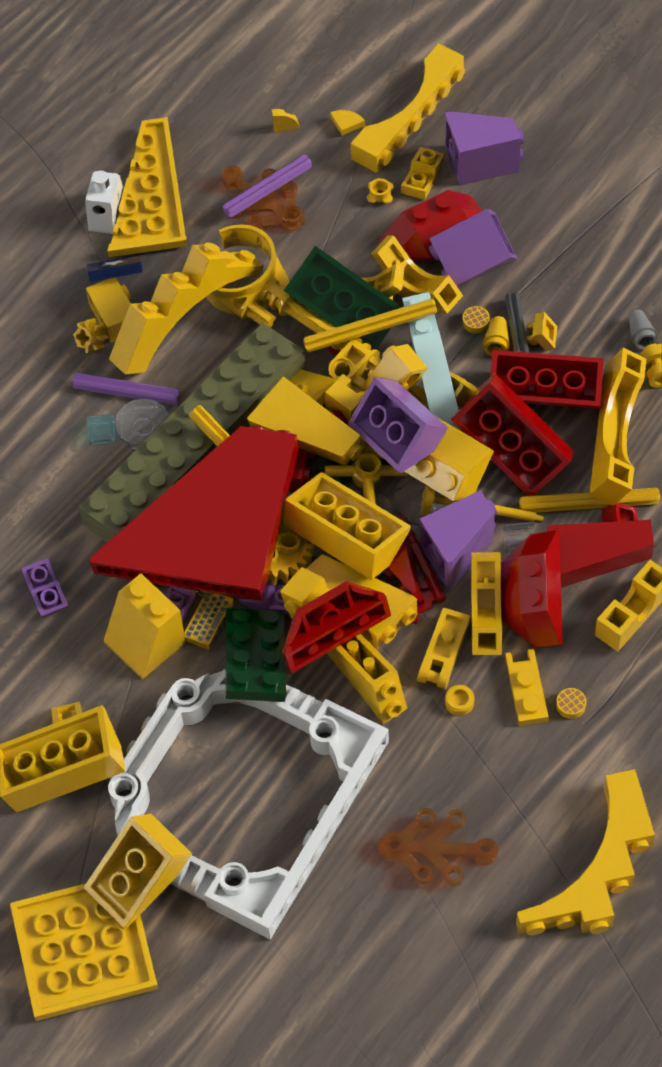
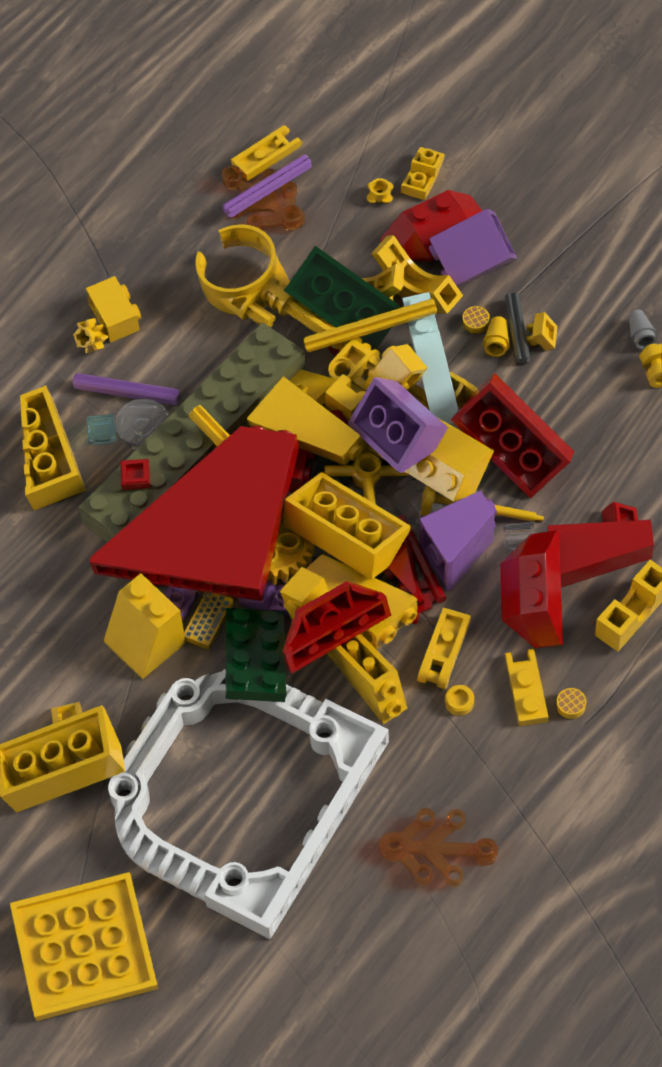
(44, 587): medium lavender slope -> none
(49, 460): none -> yellow wedge
(103, 192): white torso -> none
(114, 268): clear blue tile -> none
(135, 474): none -> red tile
(136, 868): yellow slope -> none
(150, 202): yellow wing -> none
(174, 296): yellow arch -> none
(265, 153): none -> yellow hinge
(283, 121): yellow tile -> none
(347, 121): yellow tile -> none
(379, 141): yellow arch -> none
(482, 146): medium lavender slope -> none
(486, 603): yellow arch -> none
(551, 378): red slope -> none
(583, 500): yellow axle -> none
(611, 467): yellow arch -> none
(611, 870): yellow arch -> none

